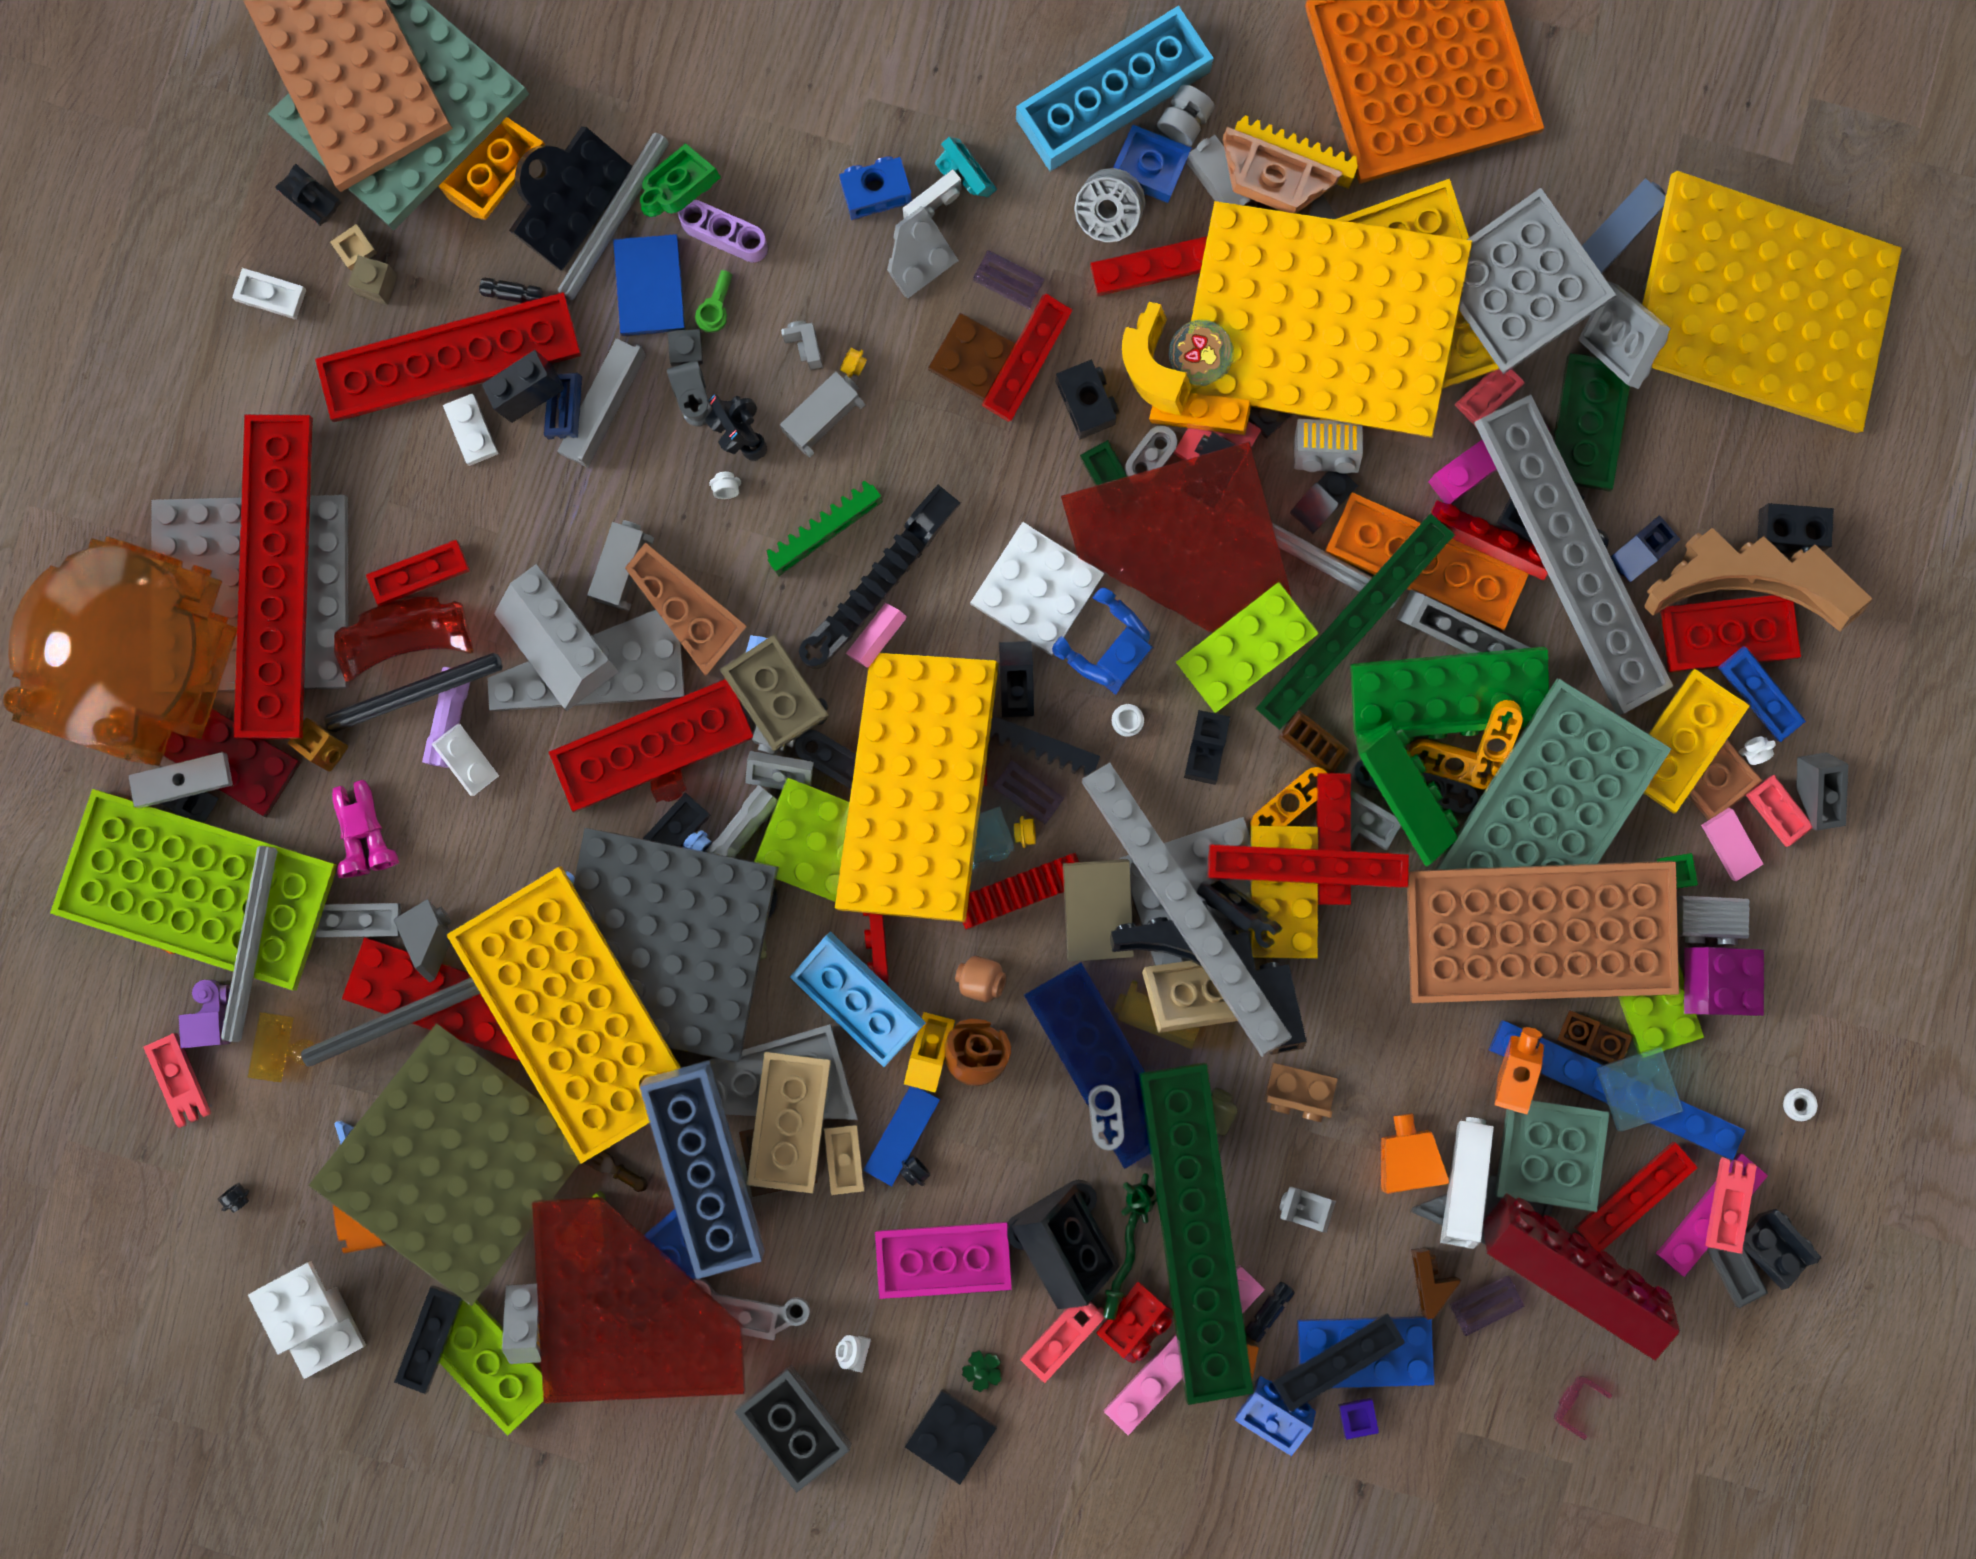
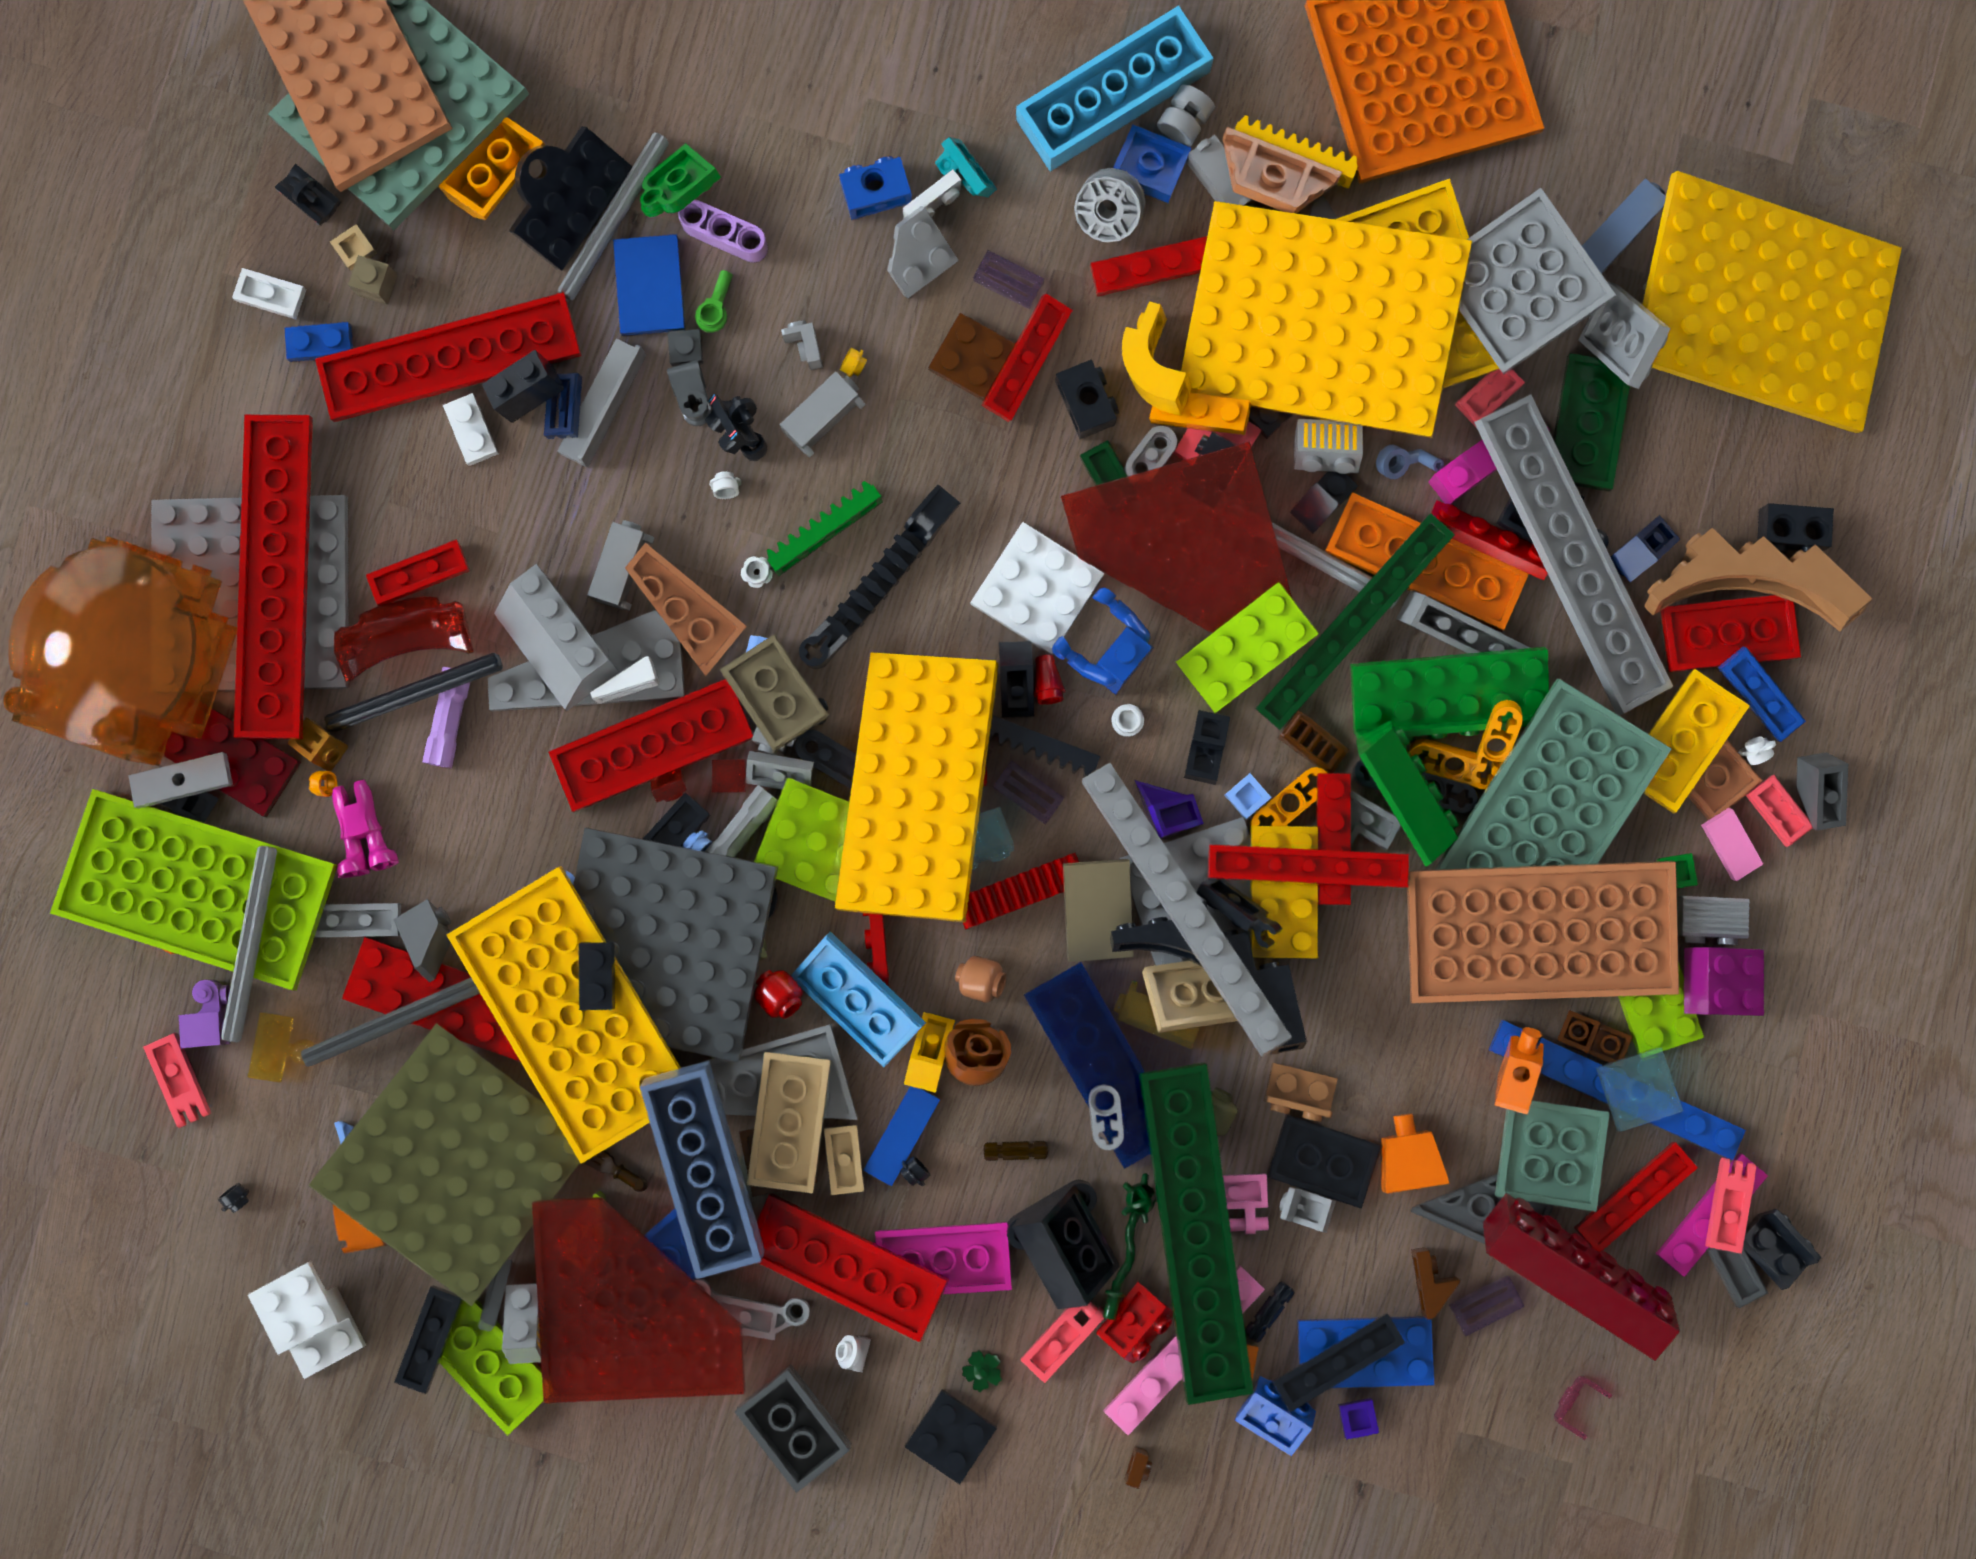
(316, 341): none -> blue plate
(330, 782): none -> light orange hinge
(465, 760): white plate -> none
(494, 1298): none -> dark grey tile
(509, 290): black axle -> none
(596, 976): none -> black plate
(631, 680): none -> white slope
(729, 776): none -> clear red plate
(752, 564): none -> white plate
(778, 994): none -> red head
(849, 1268): none -> red plate
(876, 635): bright pink tile -> none
(1015, 1150): none -> dark brown axle
(1025, 832): yellow plate -> none
(1048, 683): none -> red cone
(1138, 1468): none -> reddish brown plate
(1169, 810): none -> dark purple slope
(1201, 351): tile -> none
(1247, 796): none -> light blue plate
(1247, 1193): none -> bright pink plate
(1323, 1161): none -> black tile
(1395, 461): none -> sand blue plate
(1467, 1184): white slope -> none
(1809, 1108): white plate -> none

